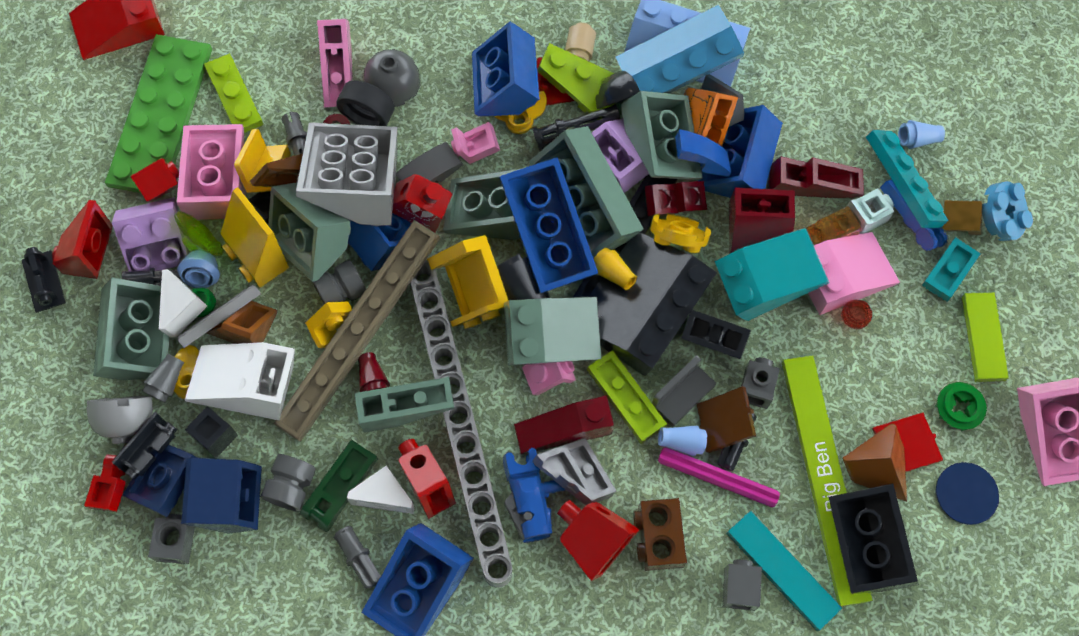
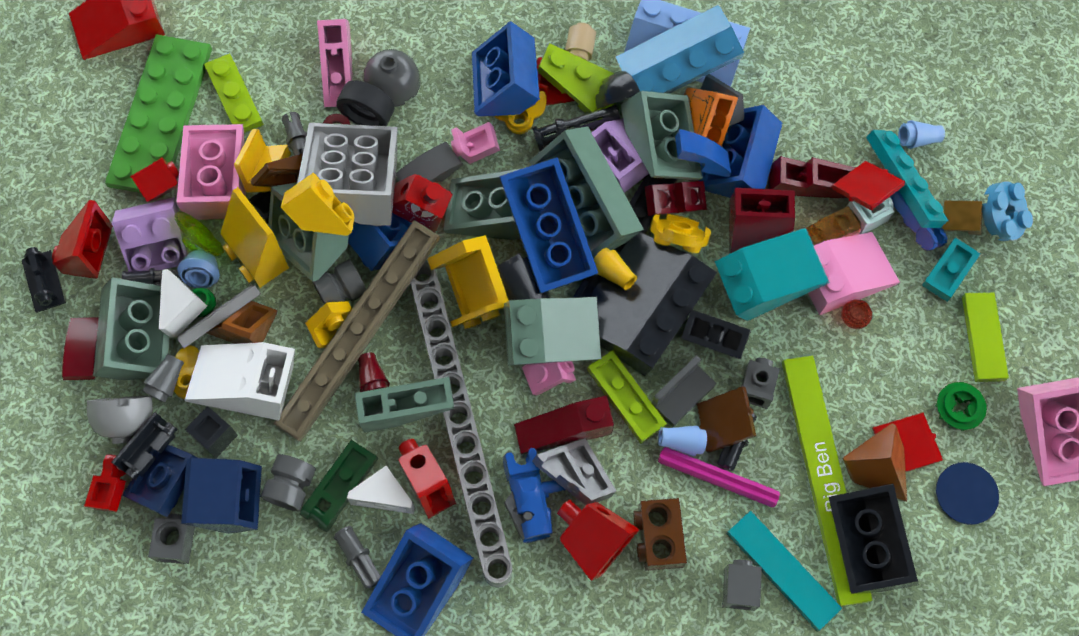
(80, 349): none -> dark red slope
(316, 207): none -> yellow slope
(868, 185): none -> red piece

